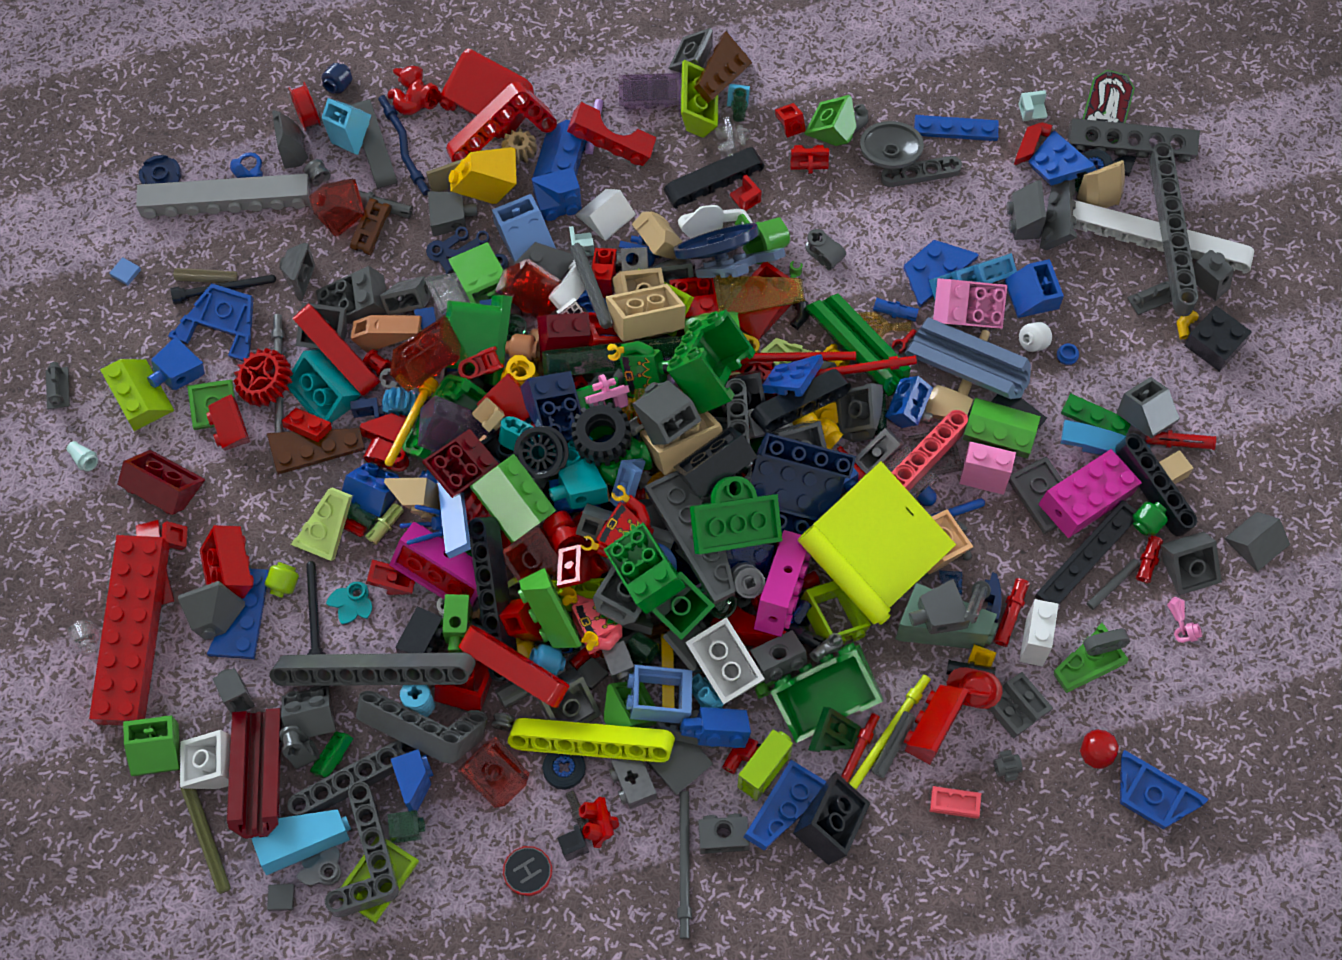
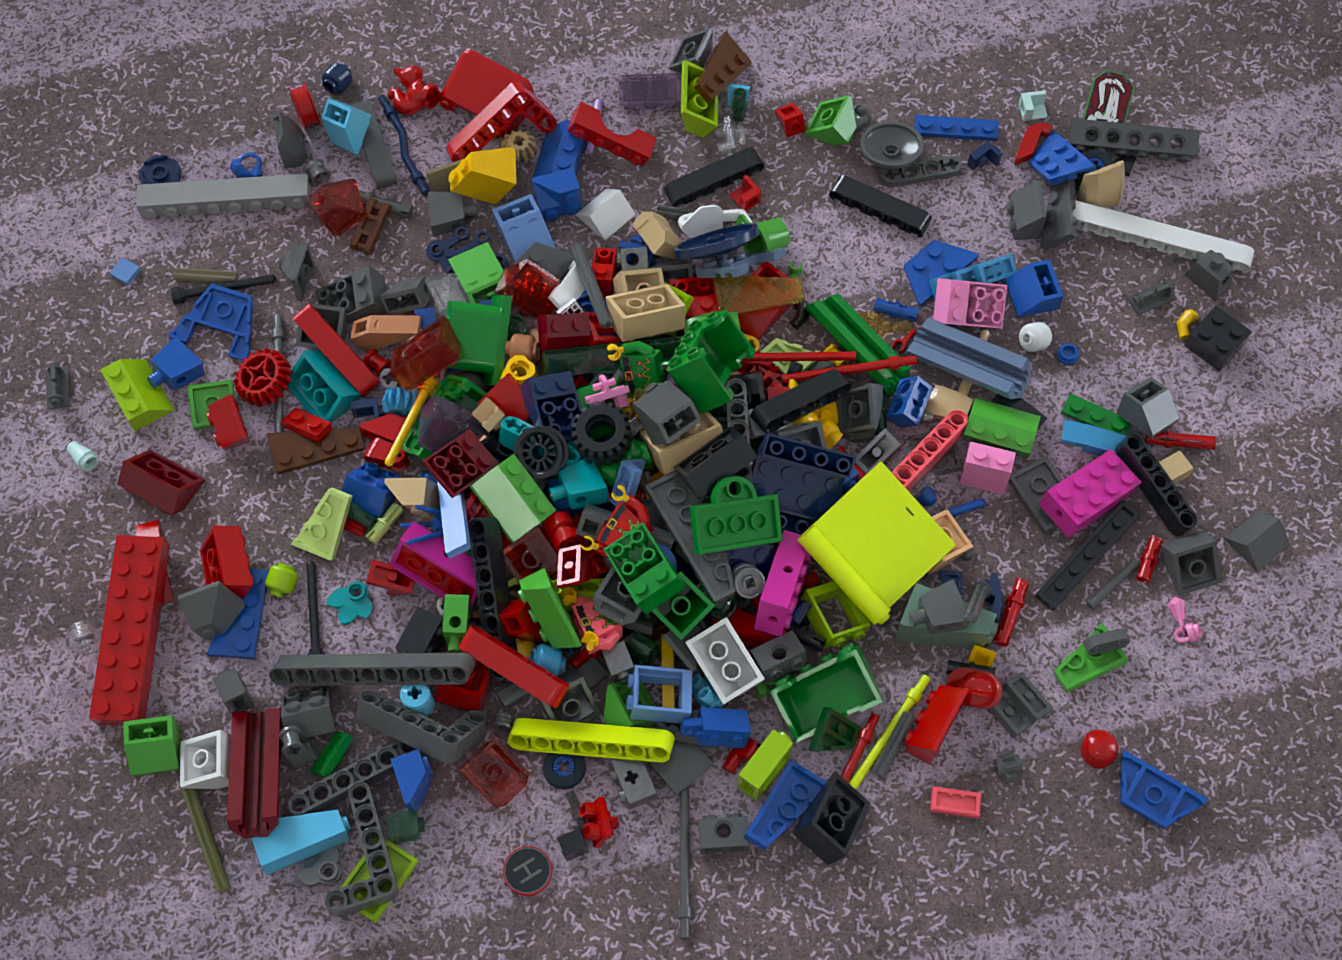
(175, 535): red plate -> none
(280, 897): dark grey tile -> none
(484, 362): red piece -> none
(584, 239): light aqua panel -> none
(672, 212): none -> dark grey axle
(793, 376): blue wing -> none
(809, 158): red hips -> none
(824, 249): dark grey piece -> none
(828, 646): flat silver arm -> none
(881, 205): none -> black beam
(983, 154): none -> dark blue bracket
(1039, 632): white brick -> none
(1150, 518): green head -> none
(1173, 229): dark grey beam -> none

